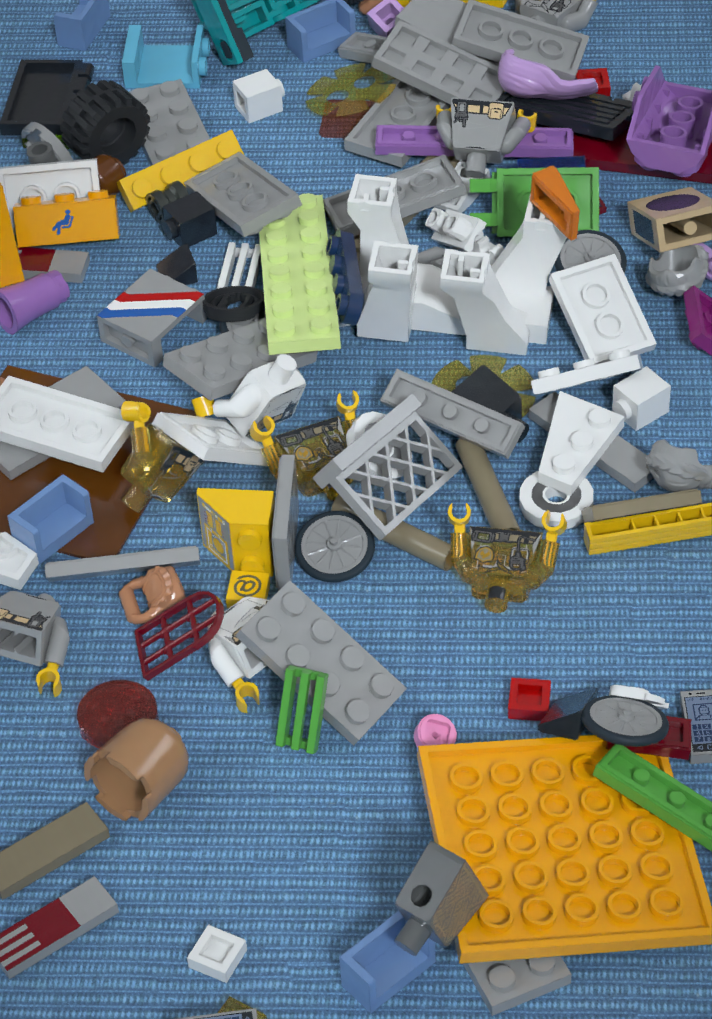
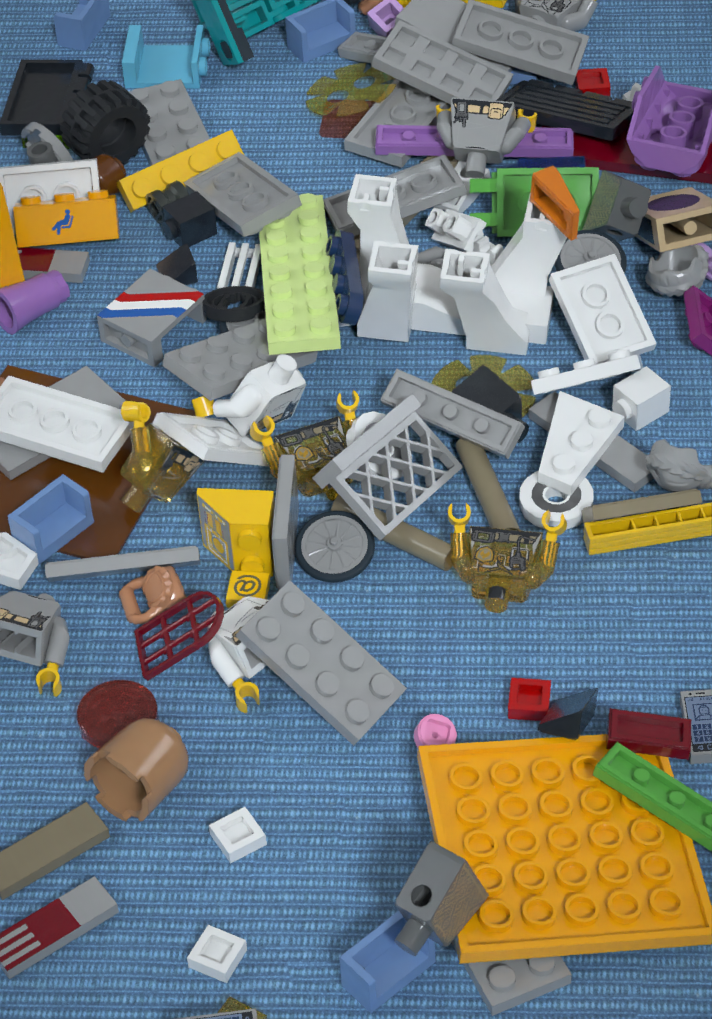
(237, 834): none -> white tile
(258, 95): white brick -> none
(296, 740): bright green tile -> none
(535, 80): lavender hair -> none
(617, 207): none -> dark grey torso
(625, 721): light grey wheel -> none
(639, 694): white piece -> none

